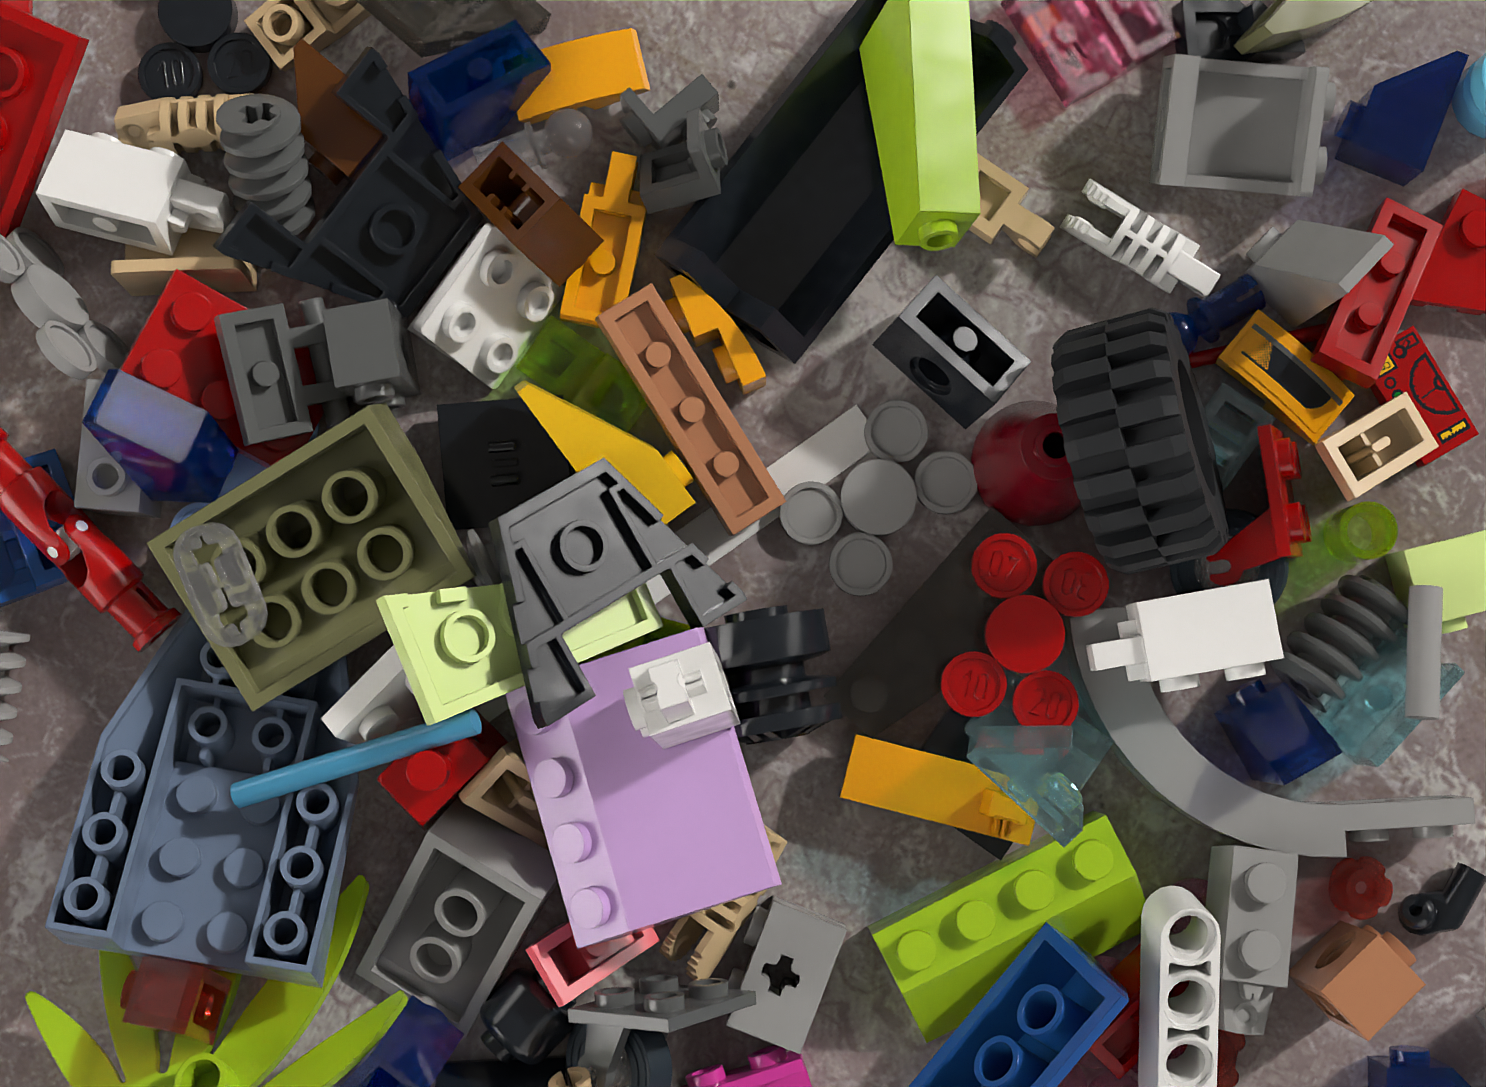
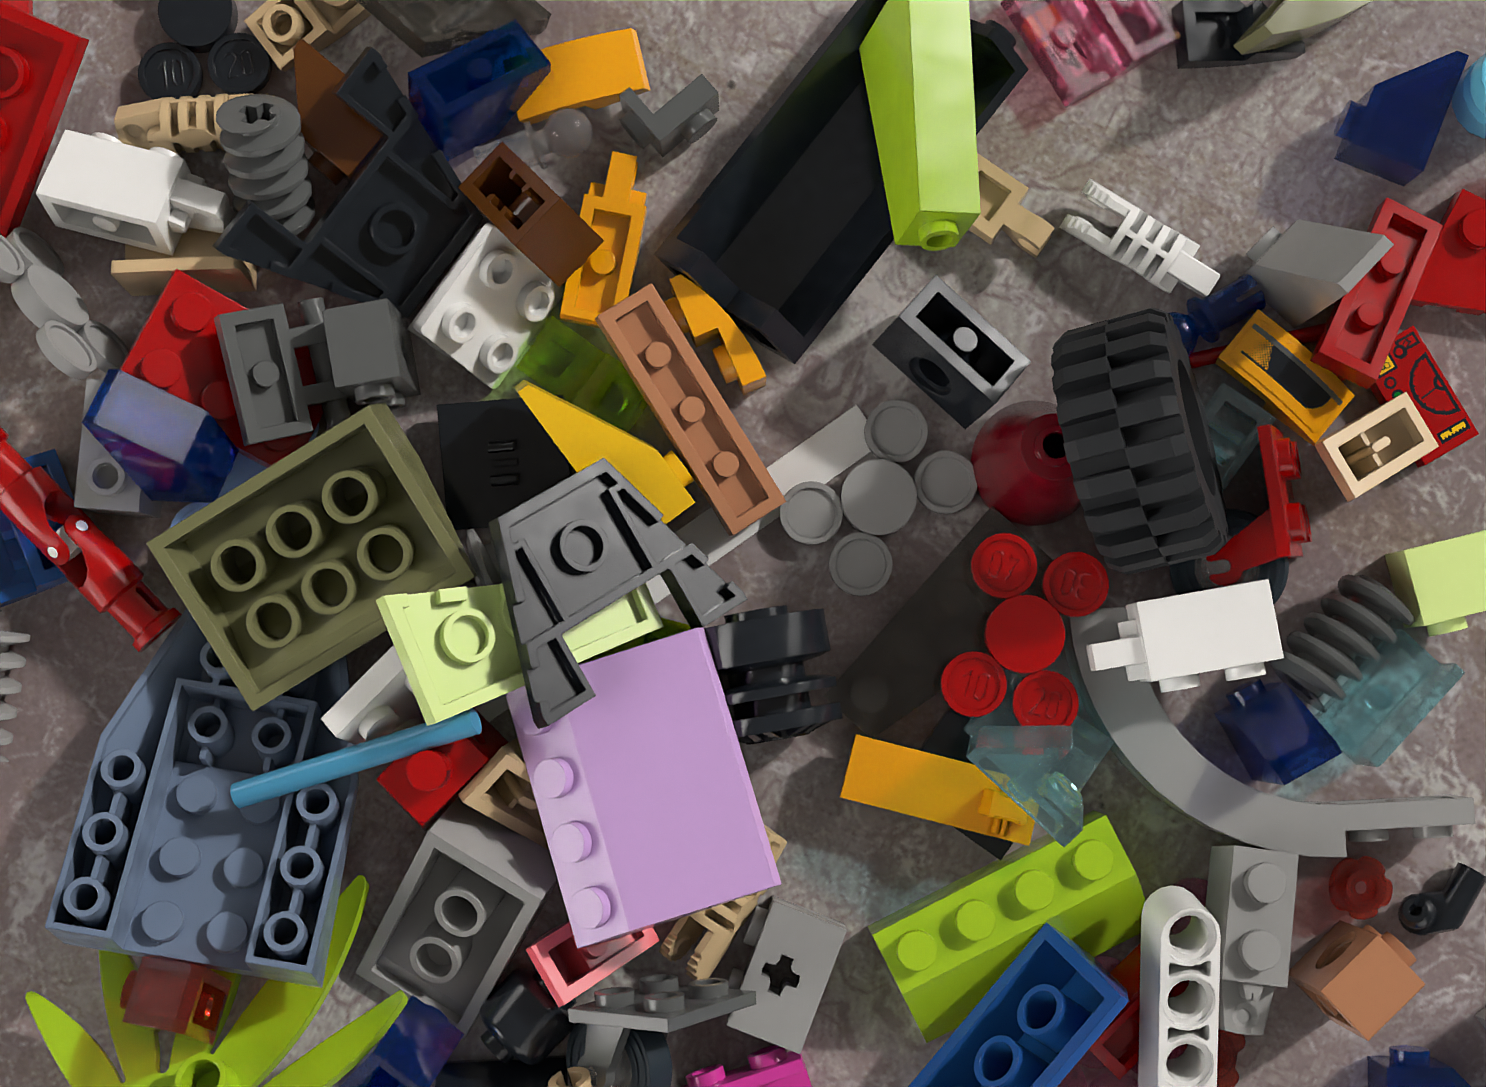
(206, 592): clear beam -> none
(680, 697): white hinge -> none
(684, 170): dark grey bracket -> none
(1241, 126): light grey panel -> none
(1382, 526): clear neon green beam -> none
(1423, 652): light grey piece -> none

